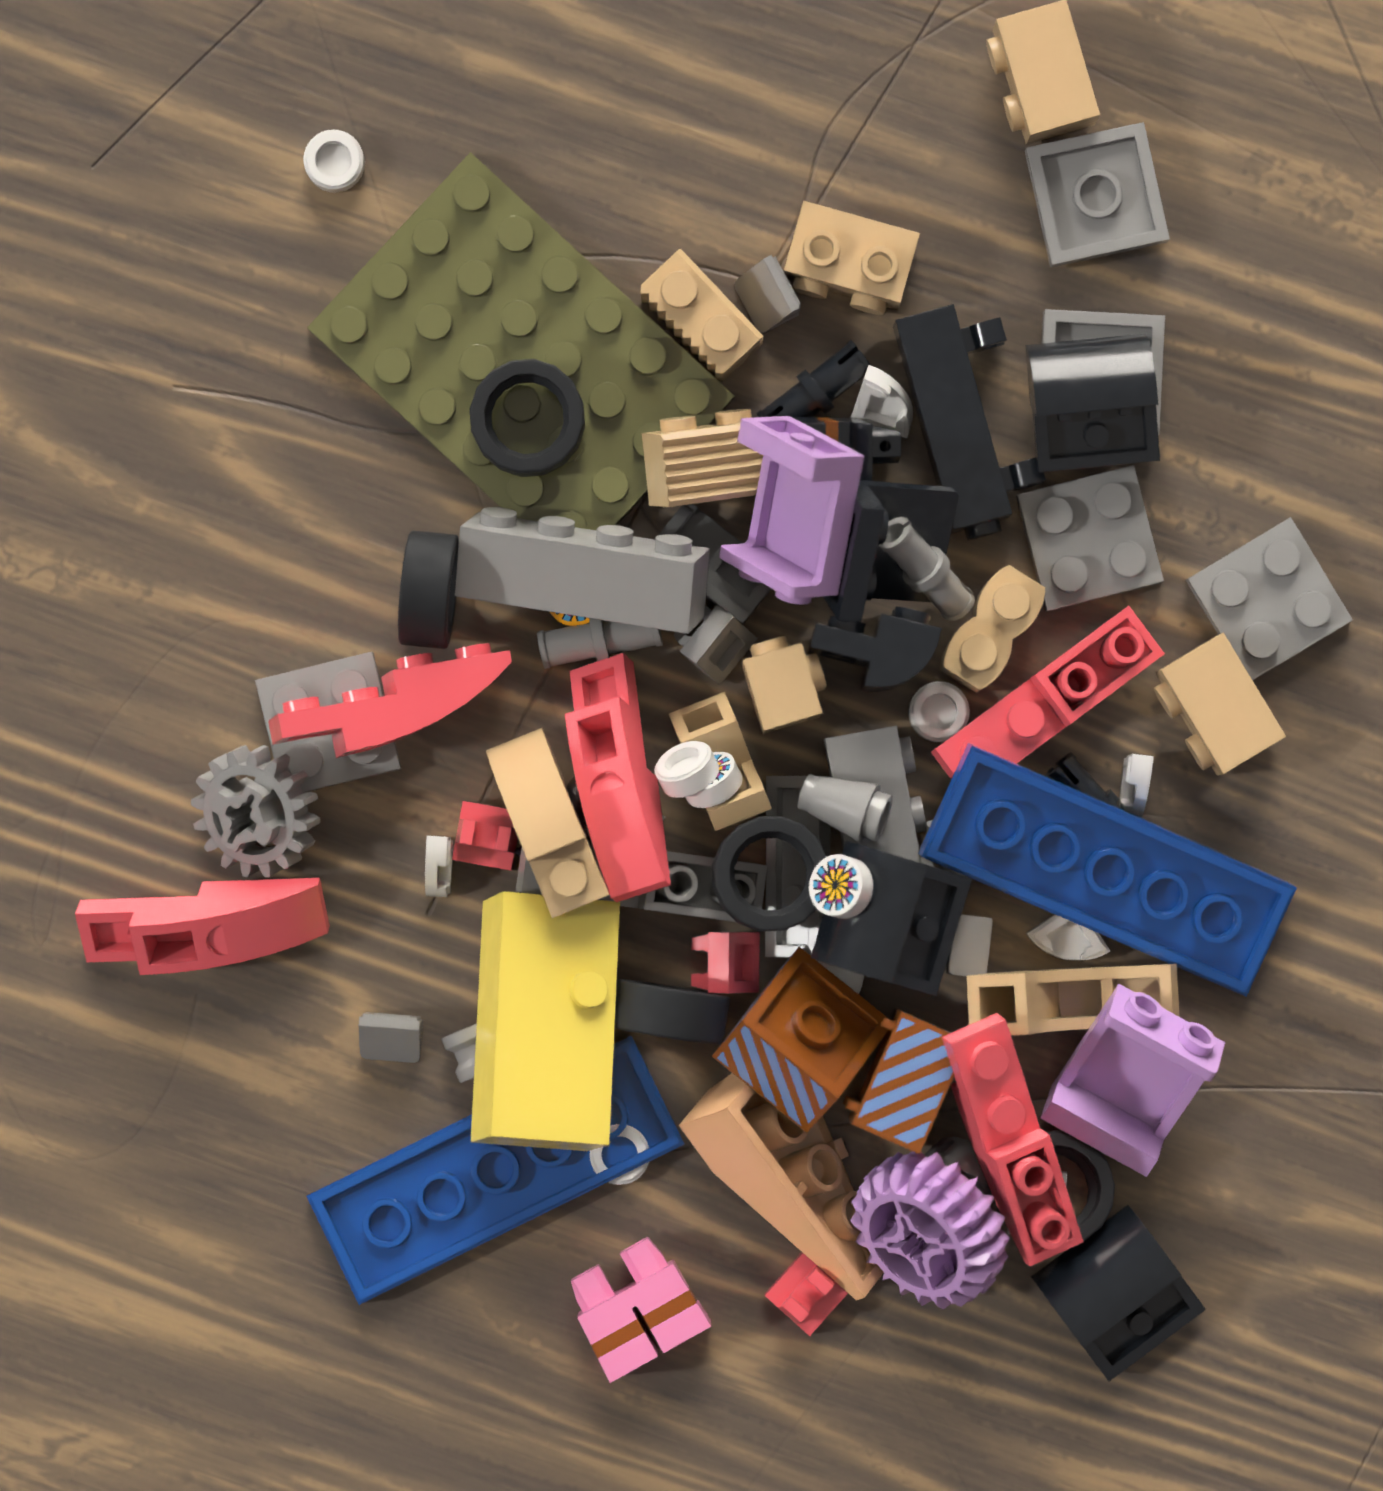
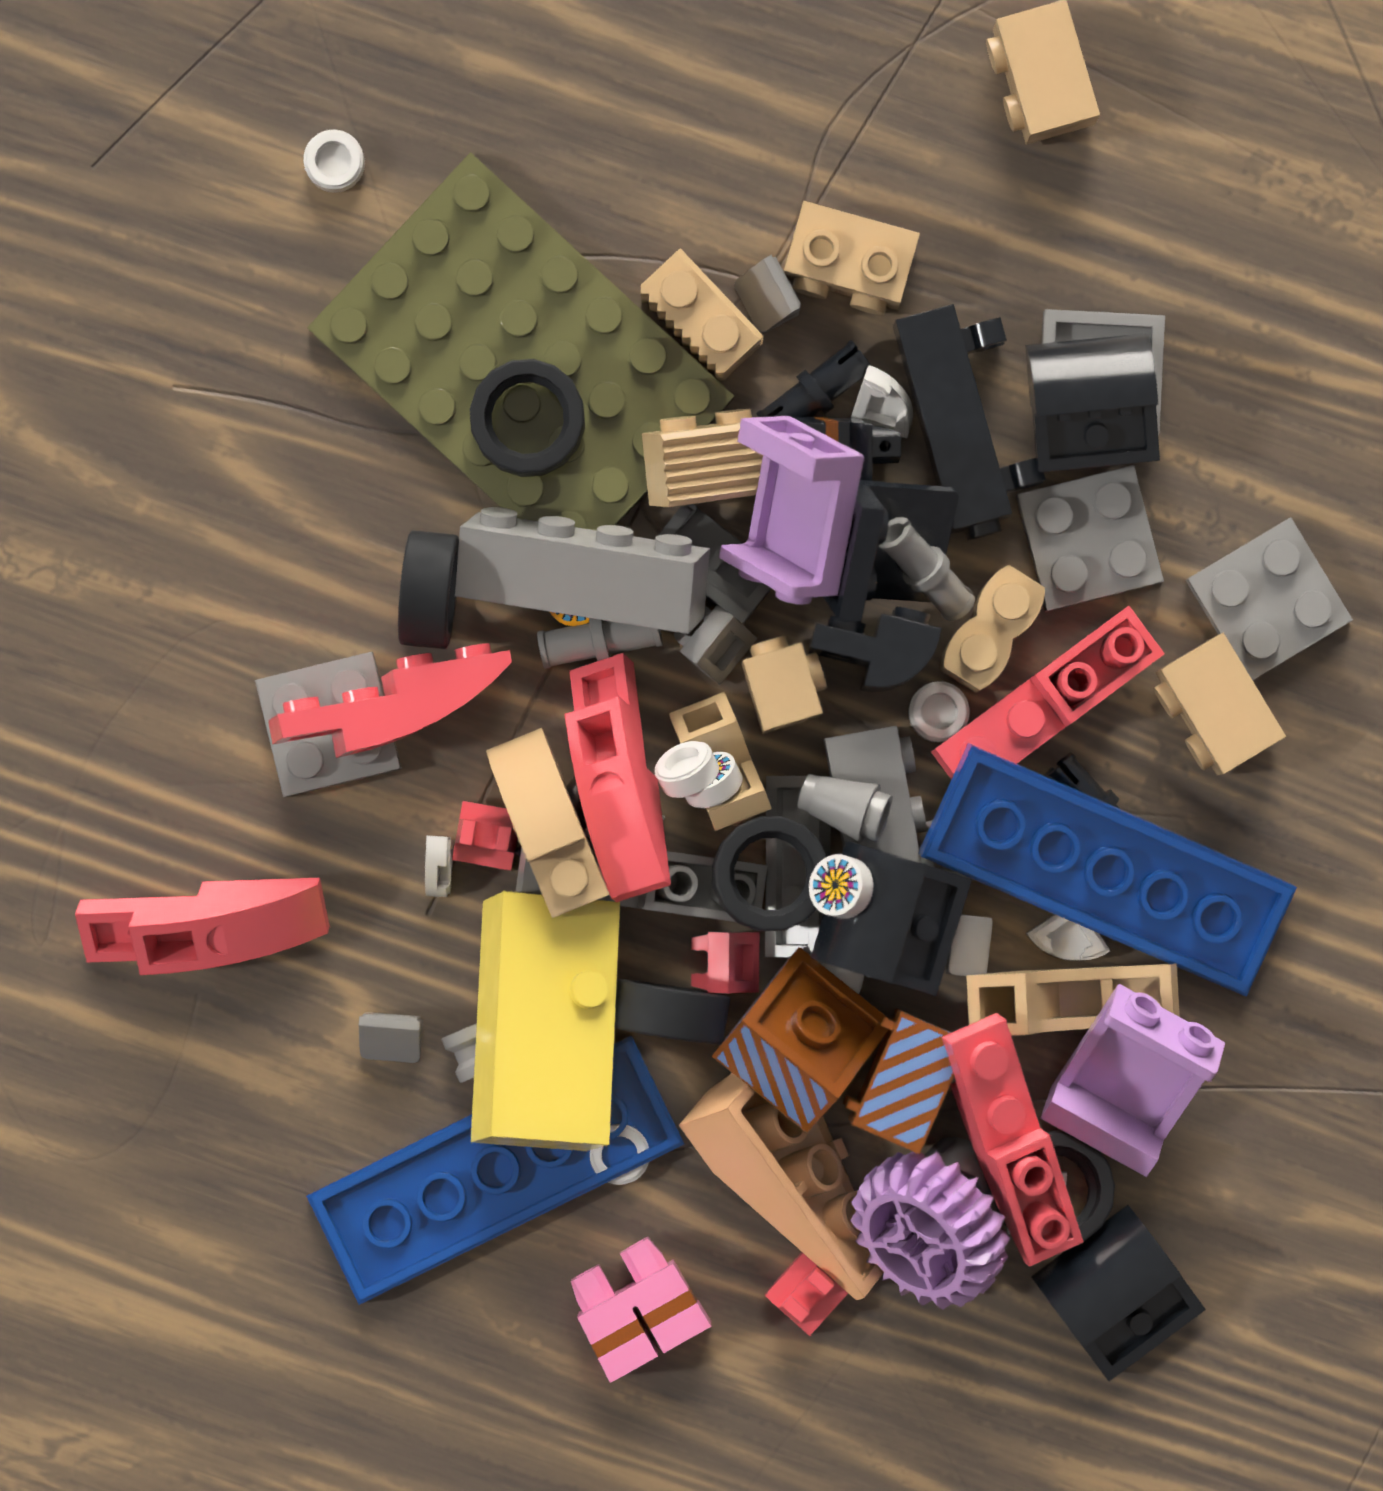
(255, 811): light grey gear -> none
(1097, 194): light grey plate -> none
(1135, 783): white tile -> none

